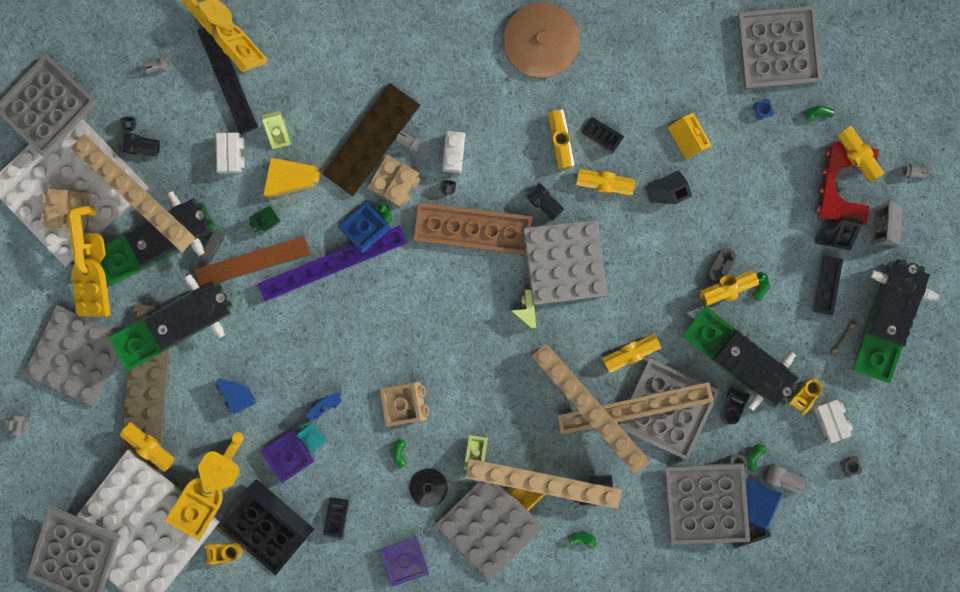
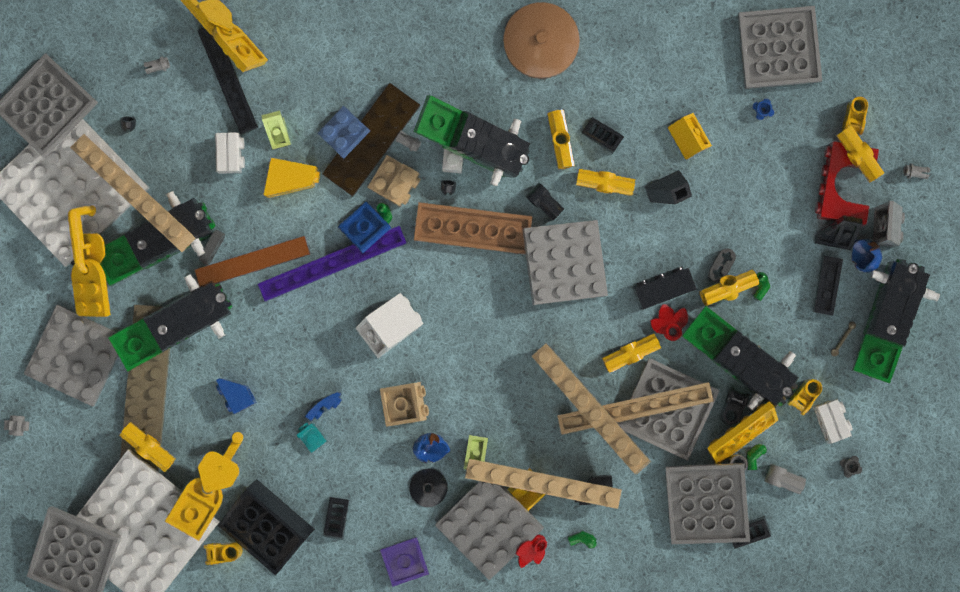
(58, 205): tan plate -> none
(134, 144): black piece -> none
(264, 220): dark green bracket -> none
(287, 456): dark purple plate -> none
(343, 132): none -> medium blue plate
(389, 325): none -> white slope
(396, 453): green arm -> none
(430, 448): none -> blue hair
(474, 138): none -> piece
(526, 315): yellowish green slope -> none
(531, 551): none -> red plate
(664, 288): none -> black brick
(670, 319): none -> red plate
(743, 433): none -> yellow plate
(761, 503): blue tile -> none
(818, 110): green arm -> none
(856, 118): none -> yellow piece
(866, 255): none -> blue hair

